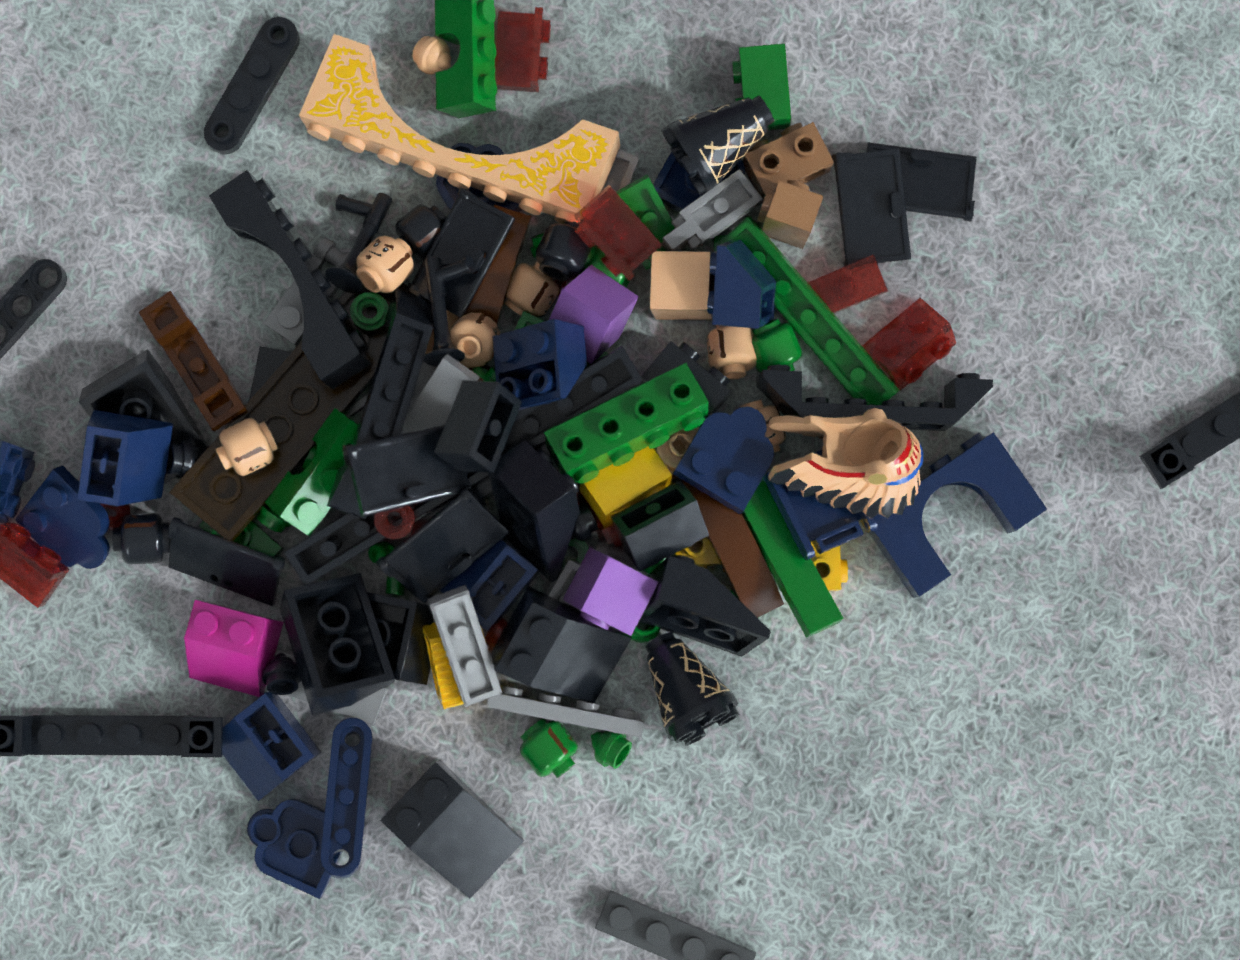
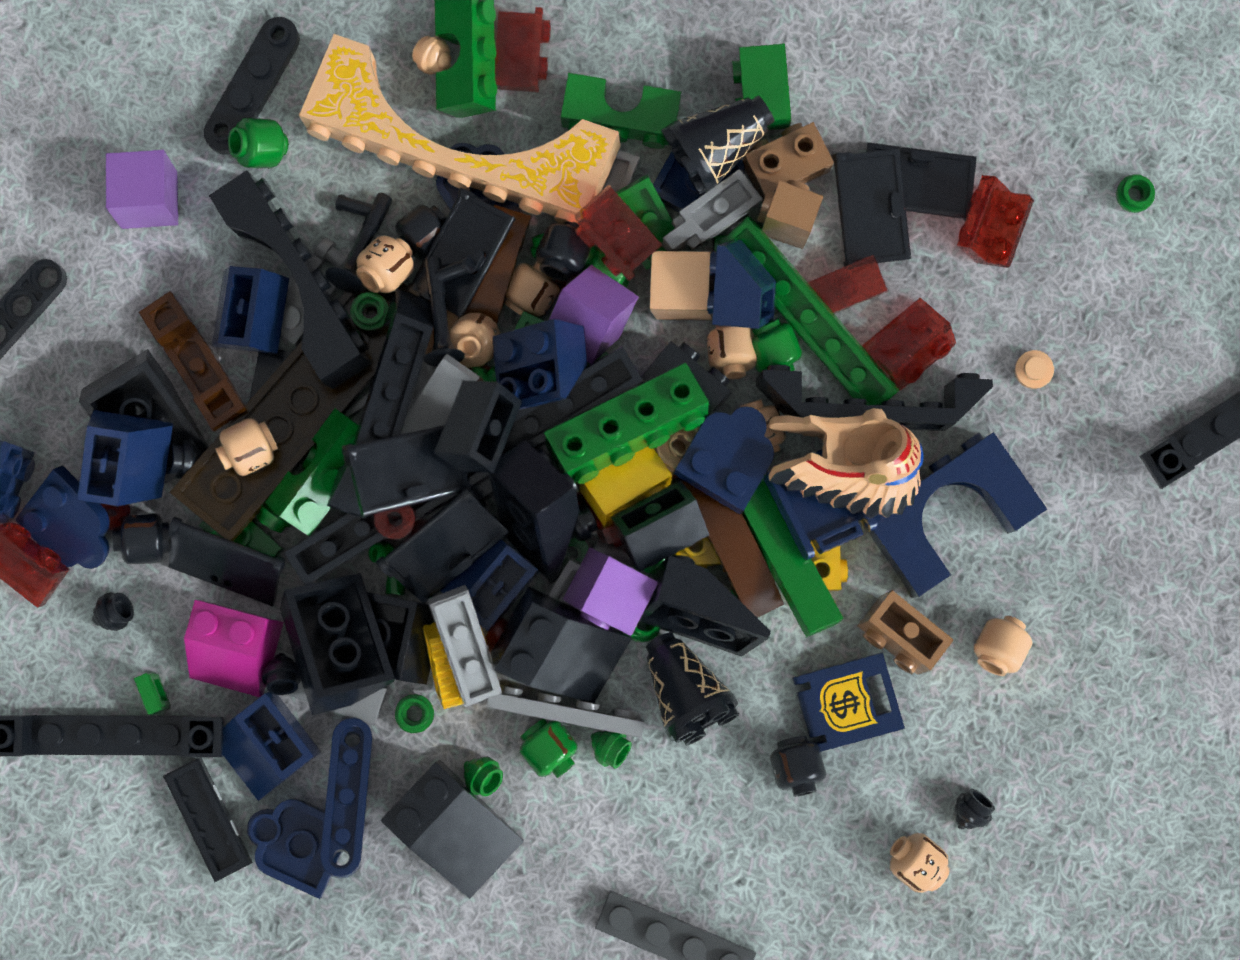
(113, 611): none -> black plate
(141, 189): none -> medium lavender head
(152, 693): none -> green tile
(207, 819): none -> black plate
(250, 310): none -> dark blue slope
(258, 143): none -> green head
(405, 722): none -> green plate
(482, 776): none -> green plate
(586, 101): none -> green arch
(798, 765): none -> black head
(842, 703): none -> dark blue container
(904, 633): none -> medium nougat brick
(919, 862): none -> light nougat head
(973, 810): none -> black plate
(994, 223): none -> clear red bracket
(1002, 645): none -> light nougat head
(1034, 369): none -> light nougat plate
(1146, 191): none -> green plate

